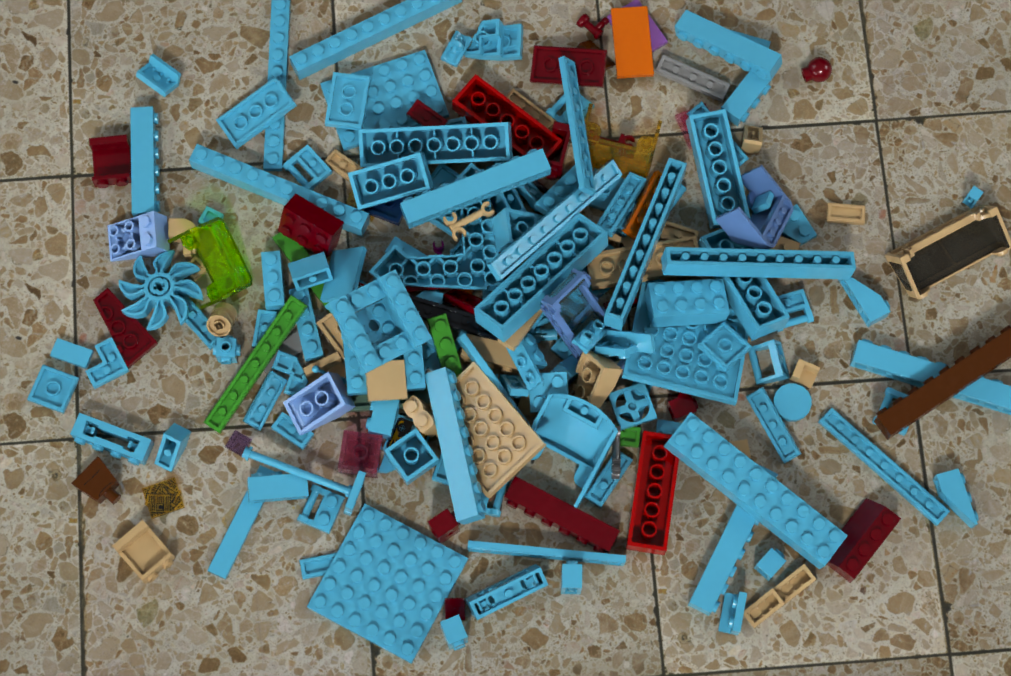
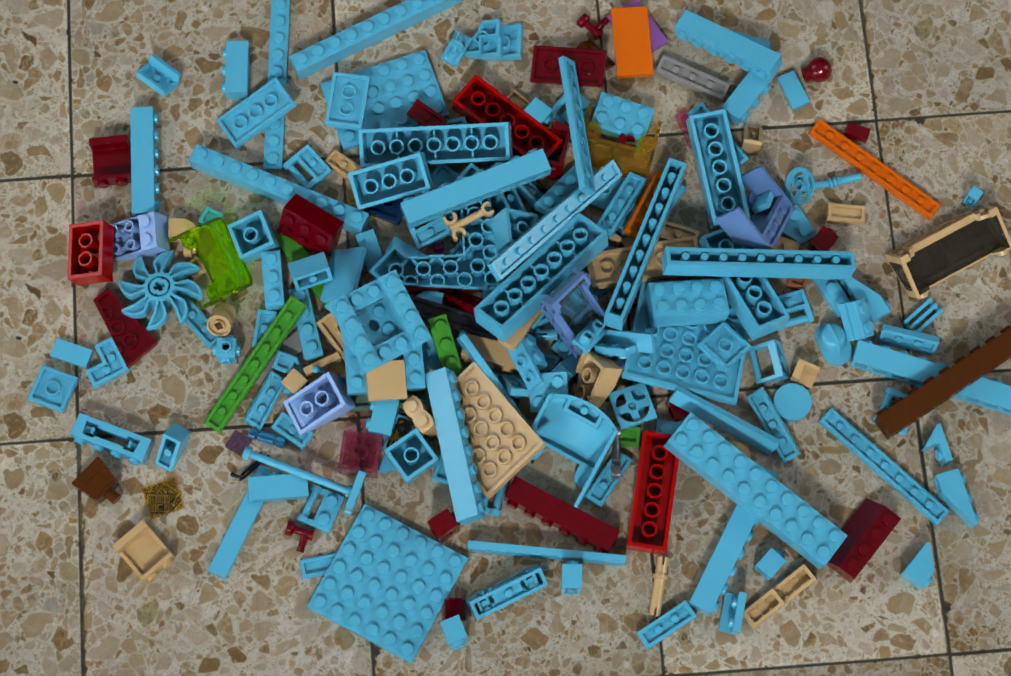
(90, 252): none -> red brick
(236, 70): none -> medium azure brick
(246, 472): none -> black piece
(253, 235): none -> medium azure brick
(267, 438): none -> dark azure axle
(294, 381): none -> tan tile
(305, 534): none -> dark red piece
(369, 241): none -> medium azure slope
(430, 233): none -> medium azure plate
(540, 112): none -> medium azure brick
(552, 362): none -> medium azure tile
(622, 116): none -> medium azure brick
(659, 577): none -> tan pin
(666, 625): none -> medium azure plate
(724, 420): none -> medium azure tile
(793, 90): none -> medium azure tile
(797, 283): none -> nougat tile
(808, 187): none -> medium azure dish
(823, 240): none -> dark red brick
(831, 293): none -> medium azure plate
(833, 343): none -> medium azure piece
(856, 319): none -> medium azure brick
(857, 132): none -> dark red piece
(874, 169): none -> orange tile
(908, 339): none -> medium azure plate
(920, 568): none -> medium azure slope
(934, 306): none -> medium azure tile
(938, 440): none -> medium azure slope

